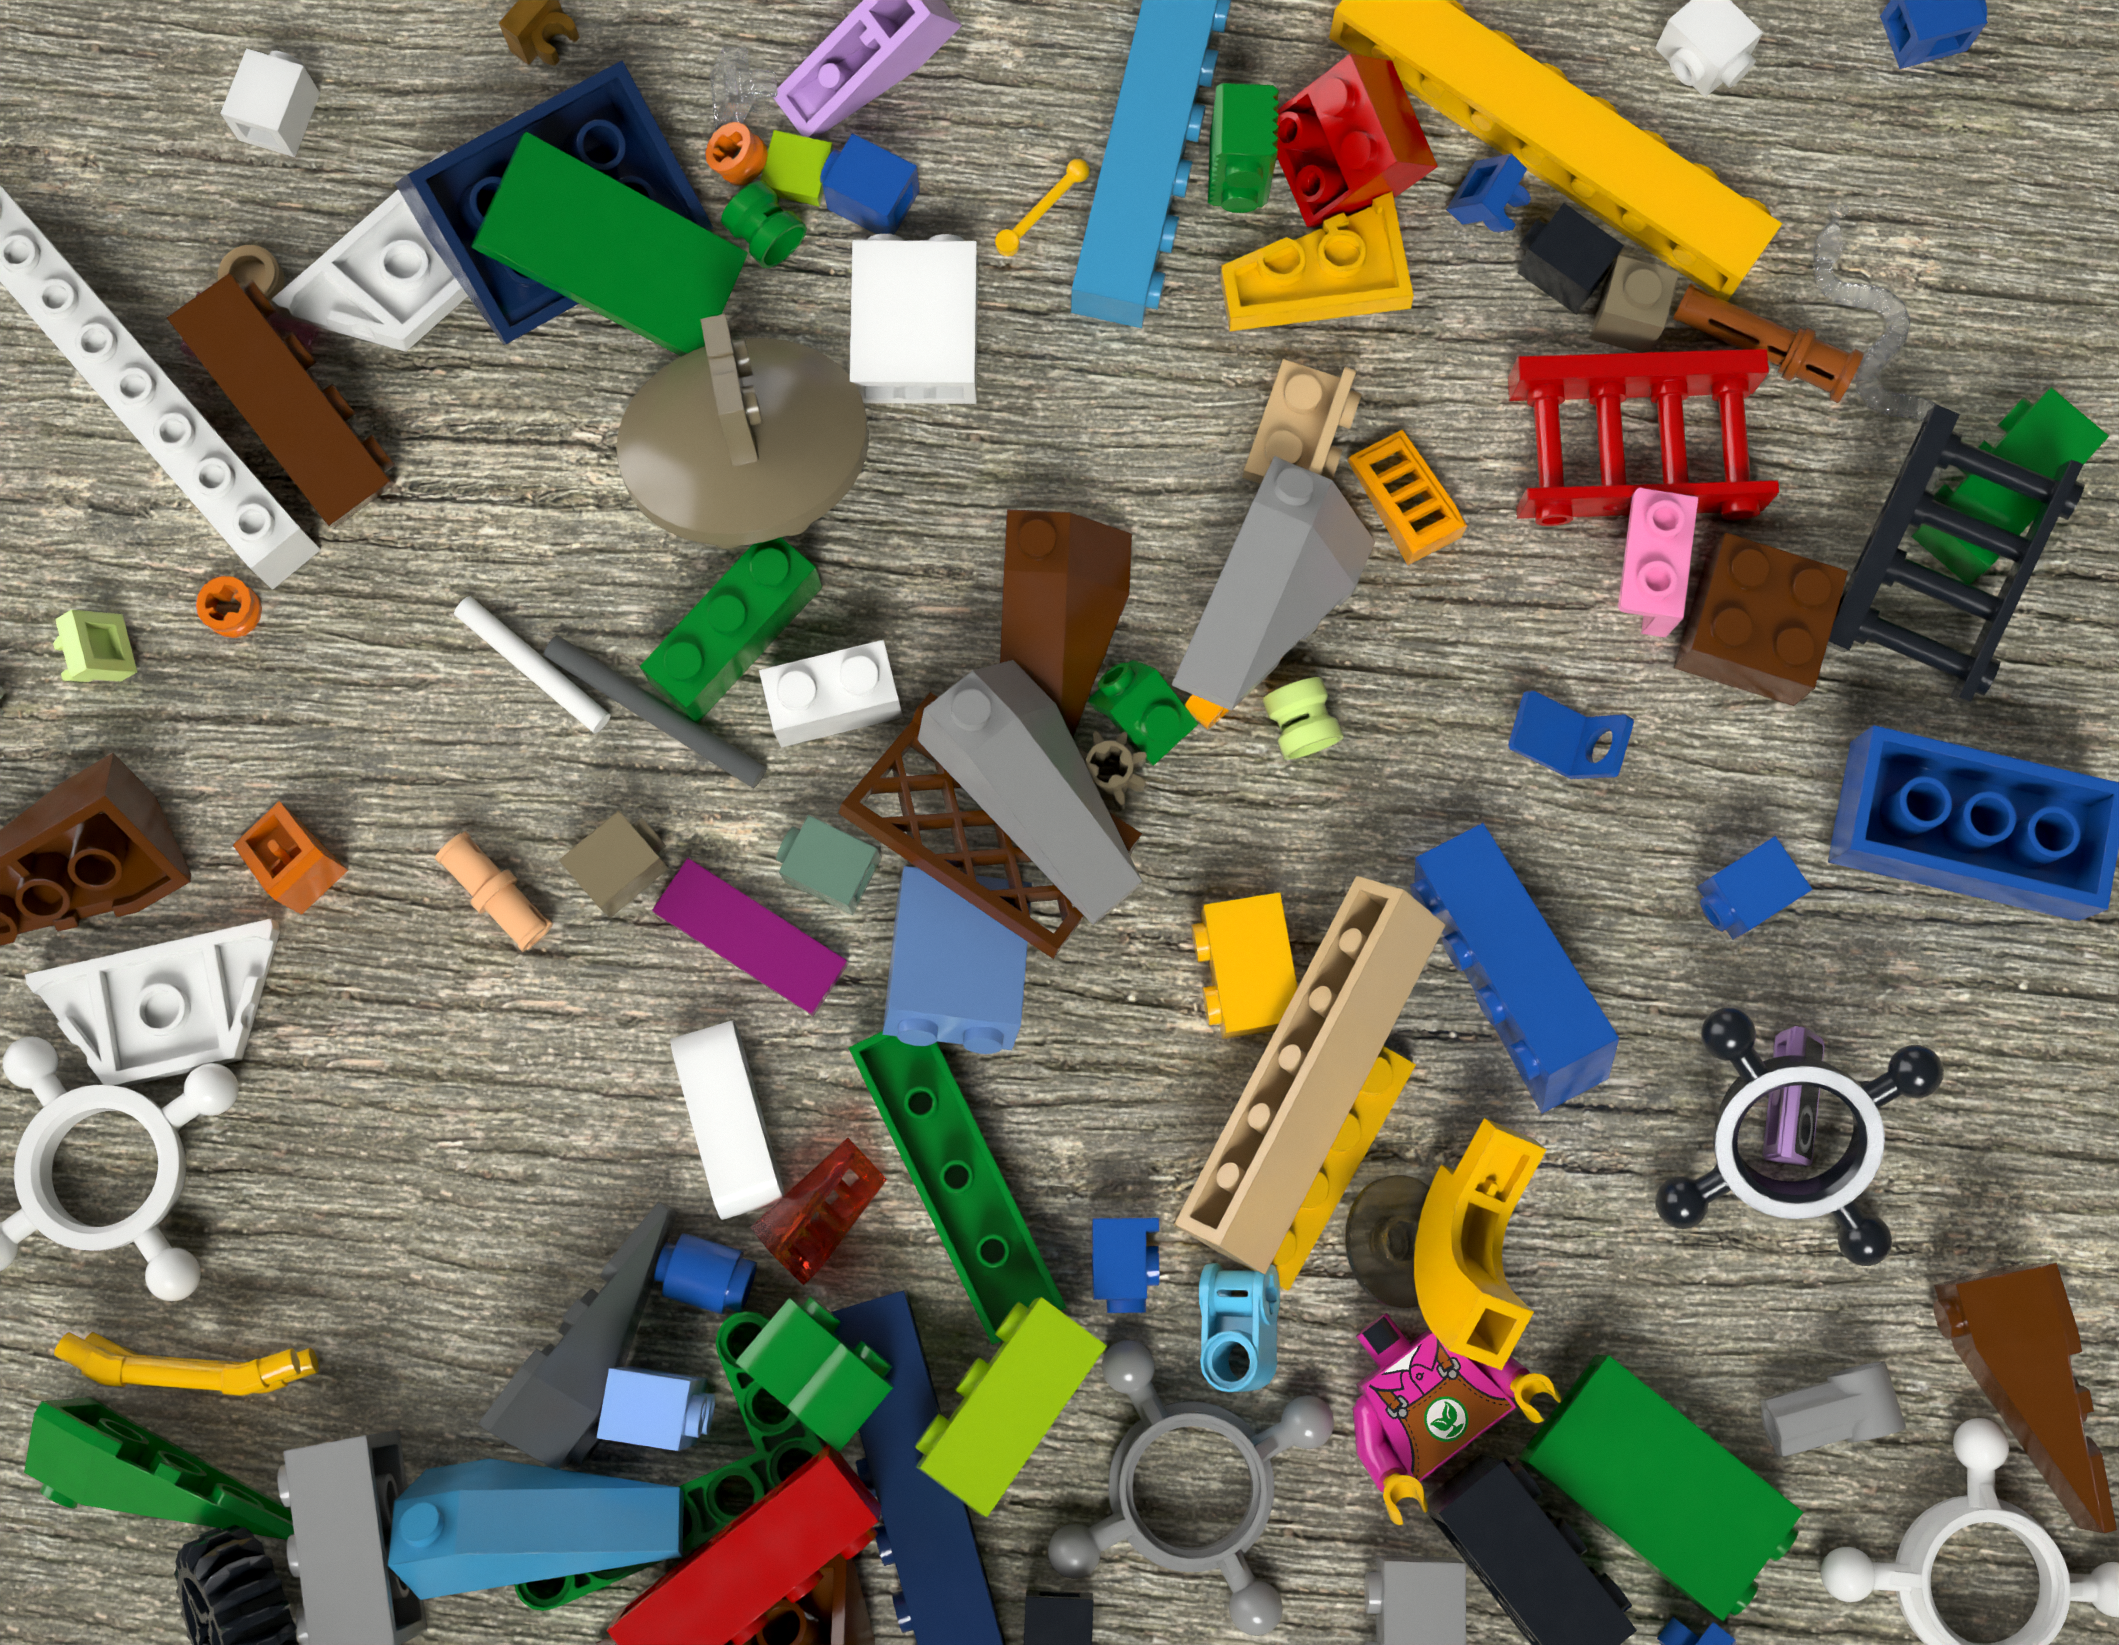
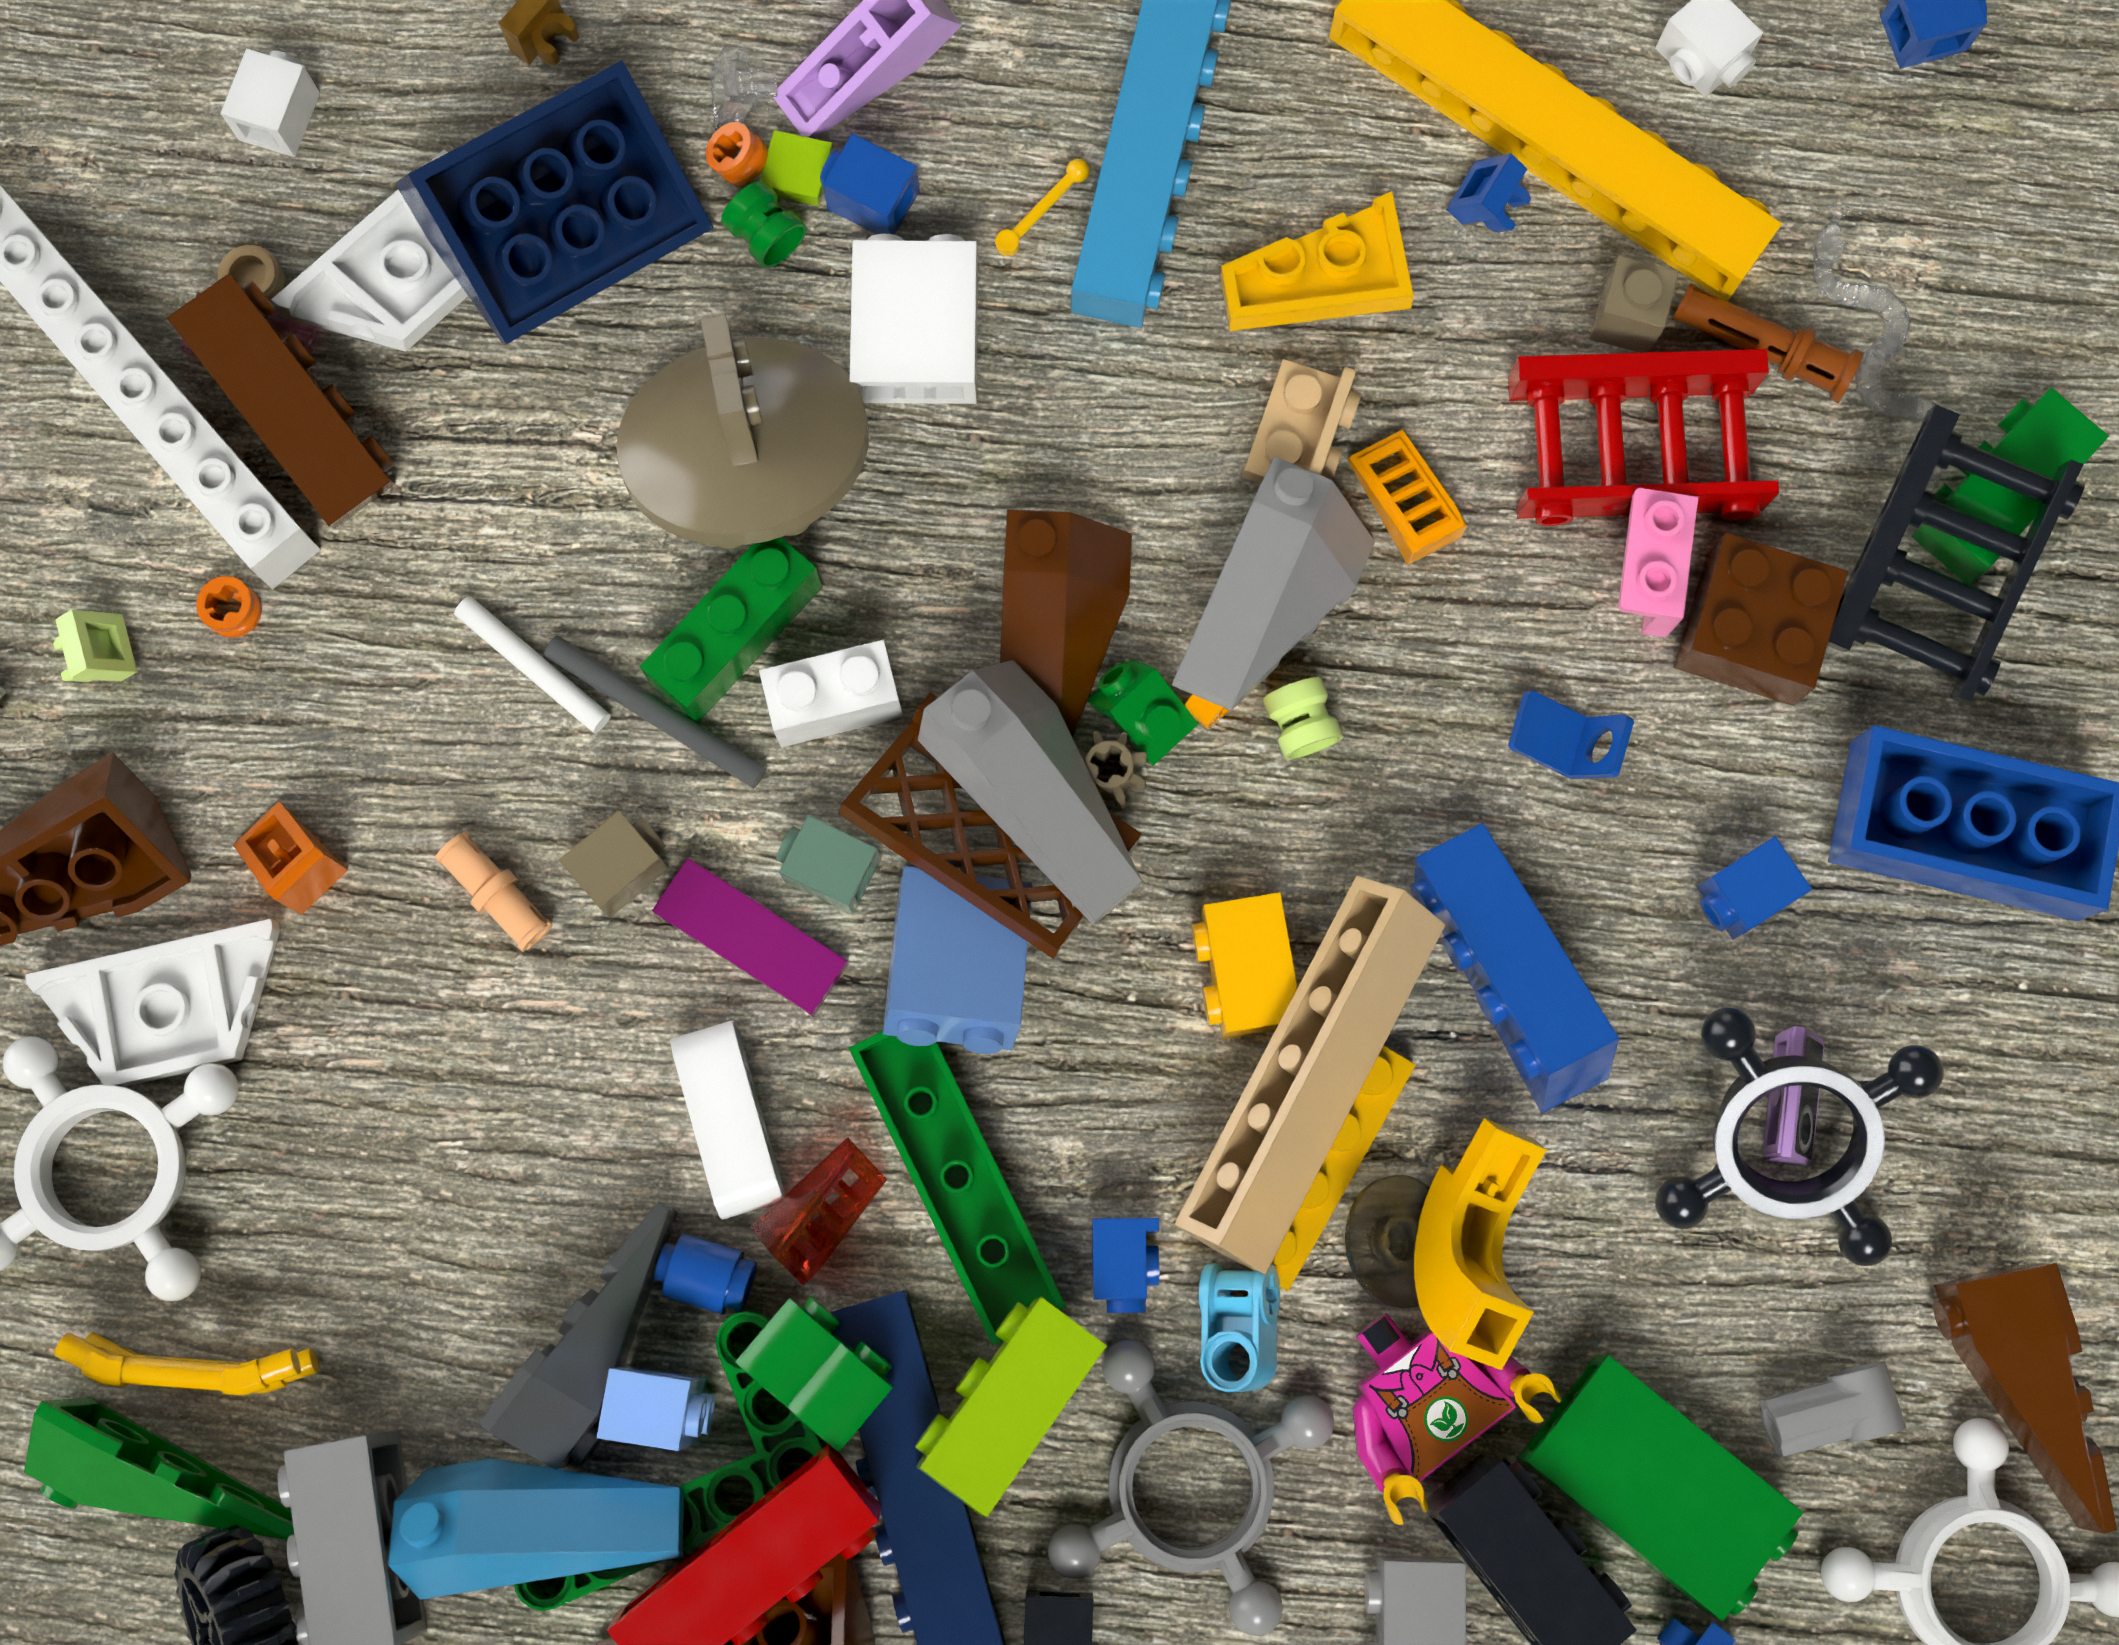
(608, 247): green tile -> none
(1242, 146): green brick -> none
(1350, 140): red slope -> none
(1568, 257): black brick -> none

